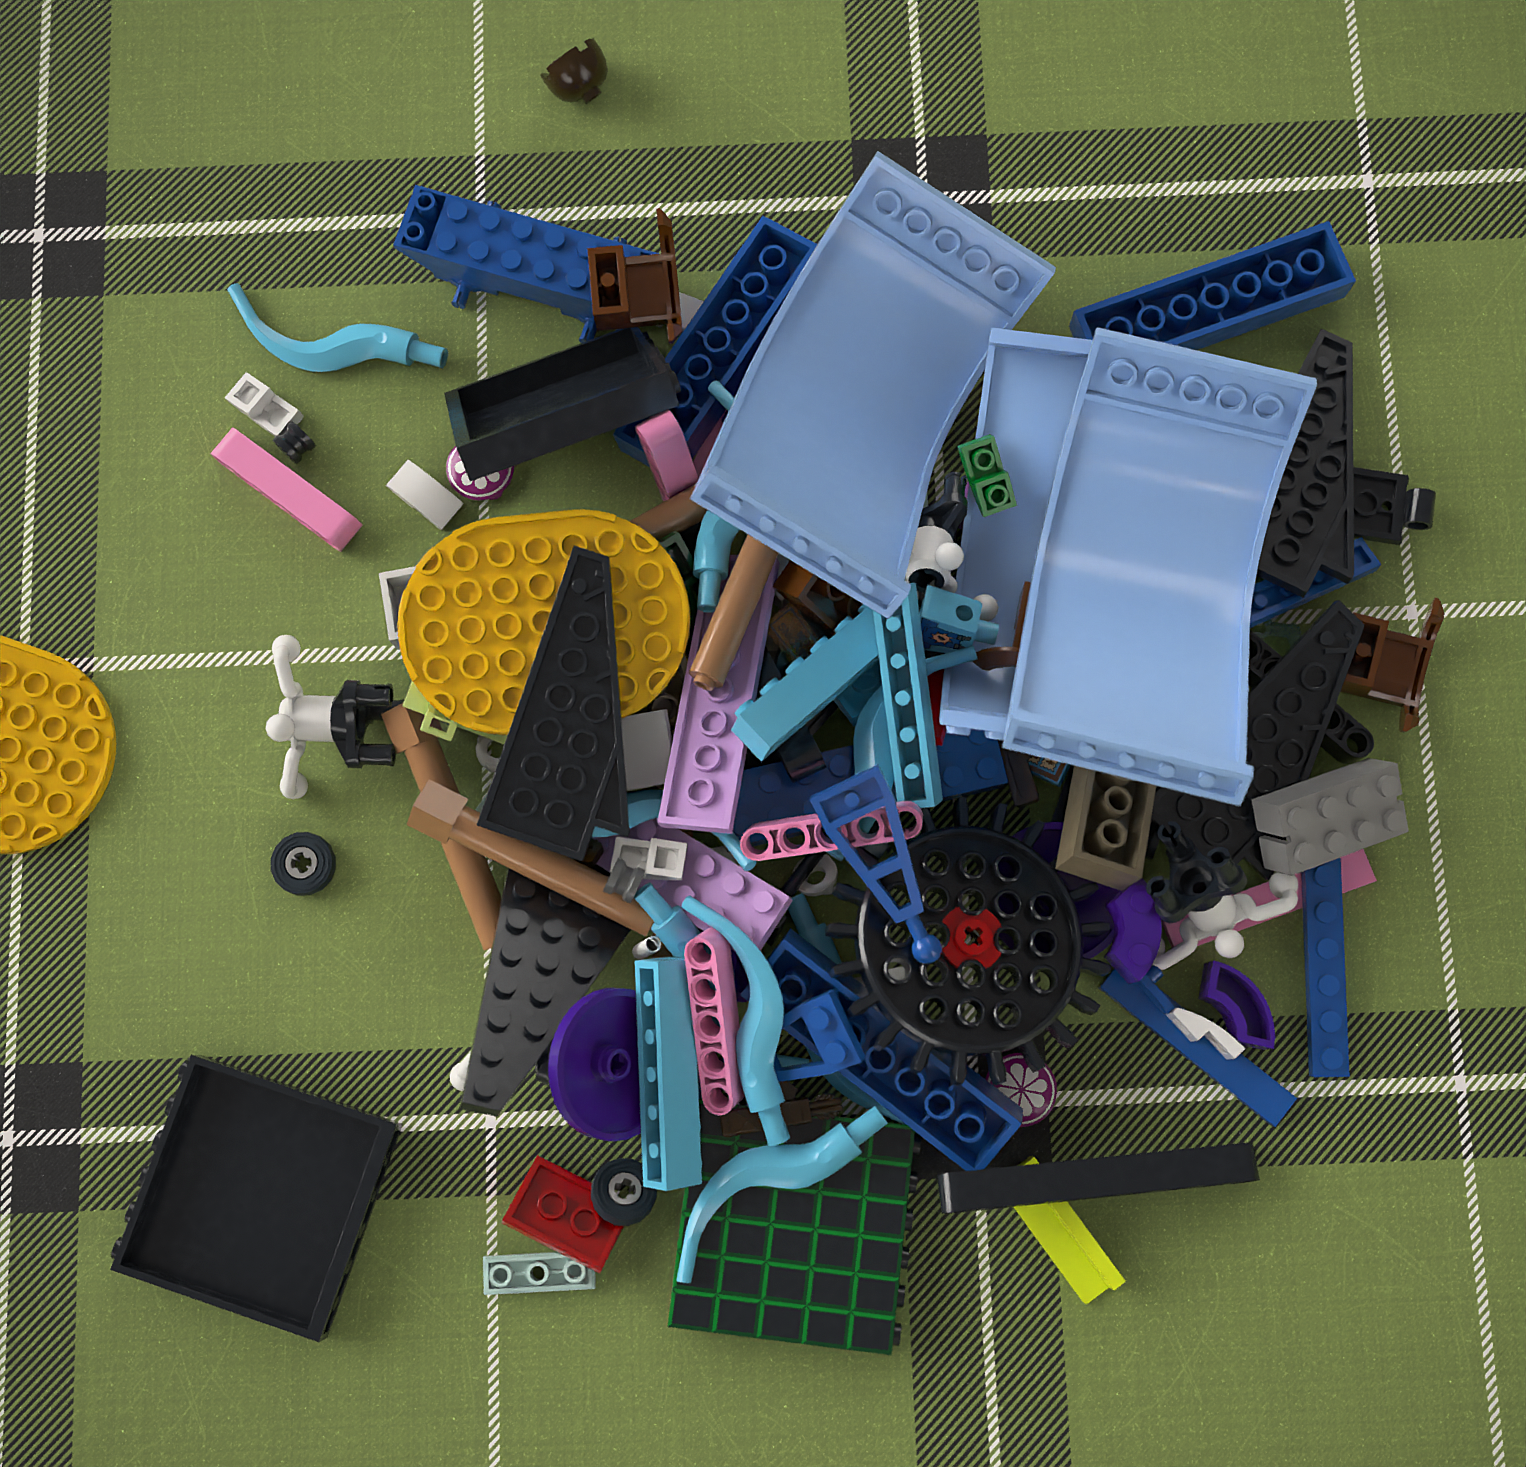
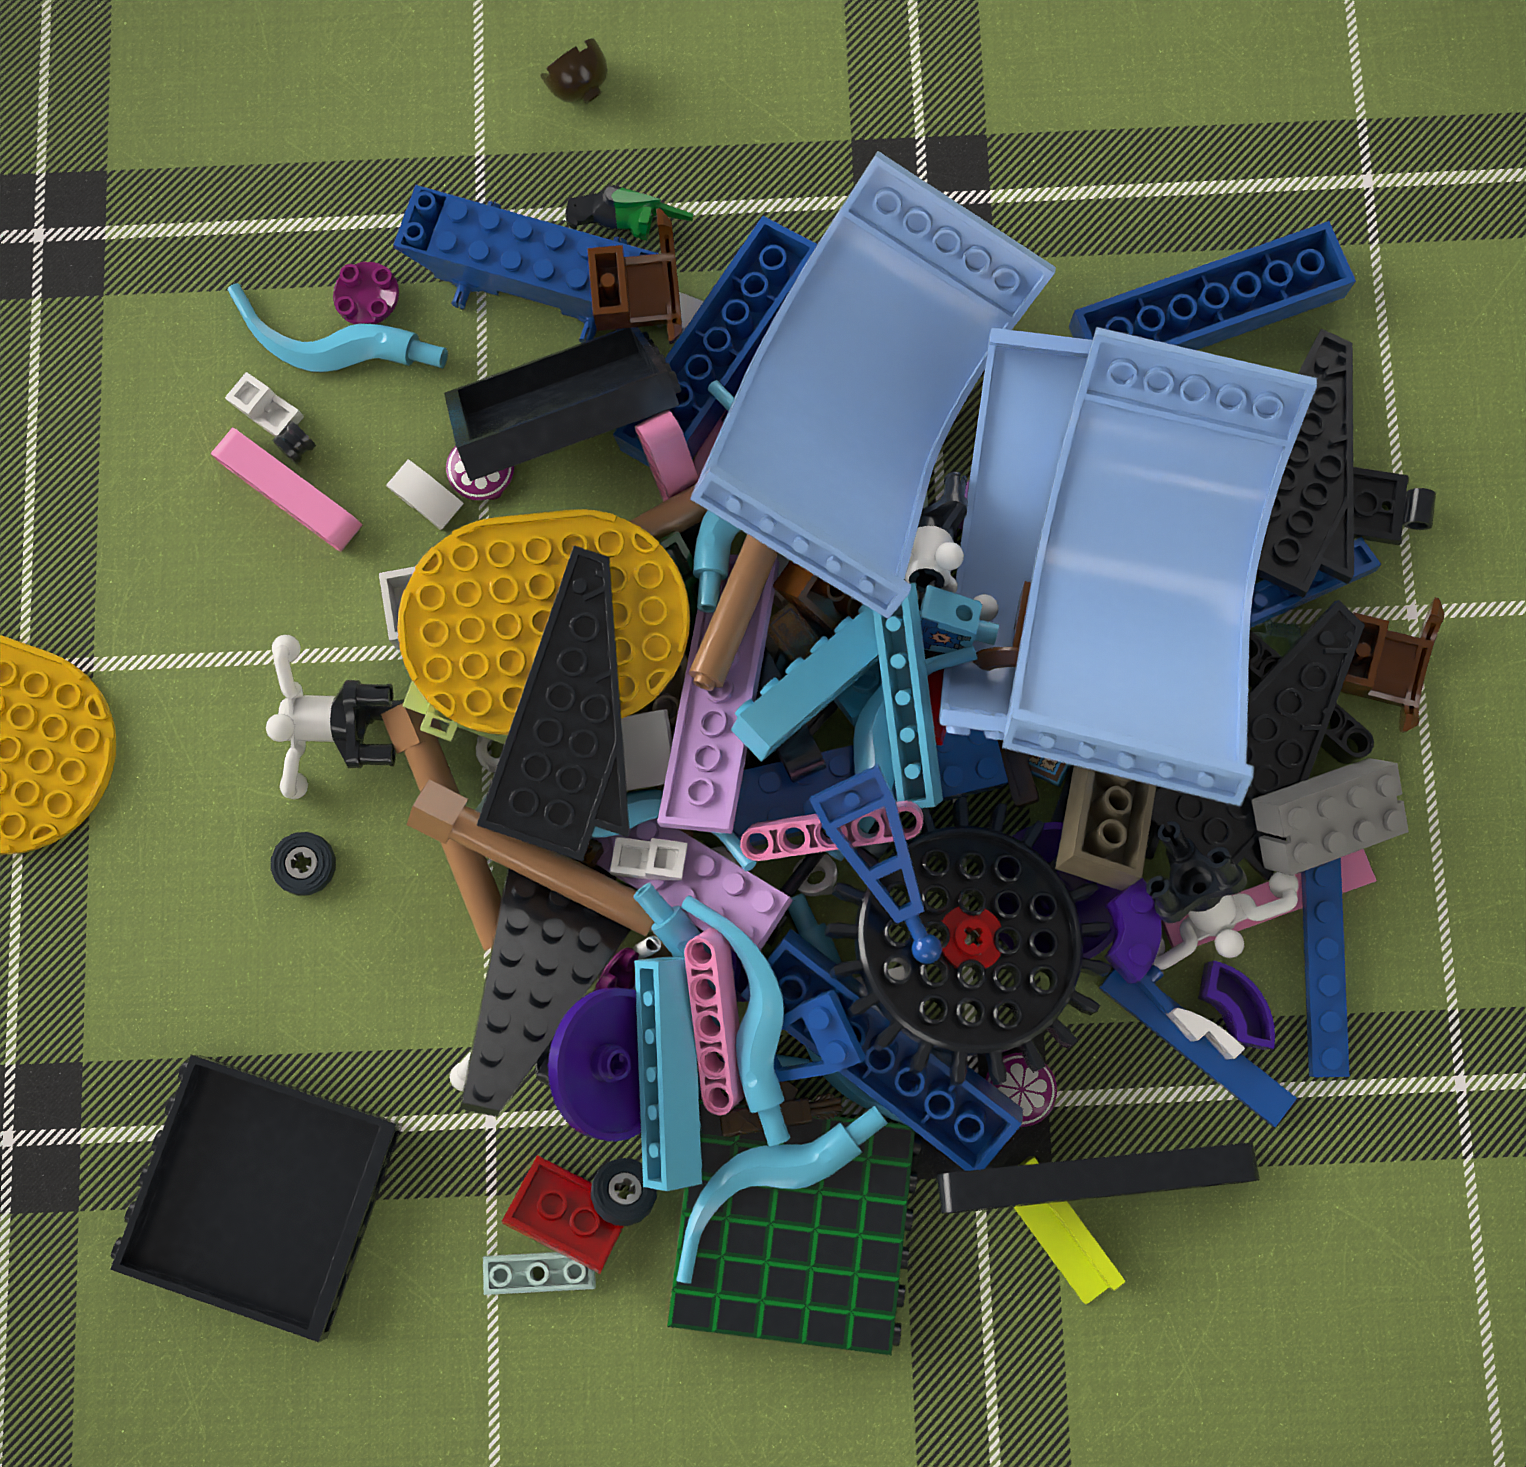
(365, 293): none -> magenta dish
(619, 971): none -> magenta dish
(620, 210): none -> animal
(624, 880): dark grey wheel -> none
(986, 475): green slope -> none

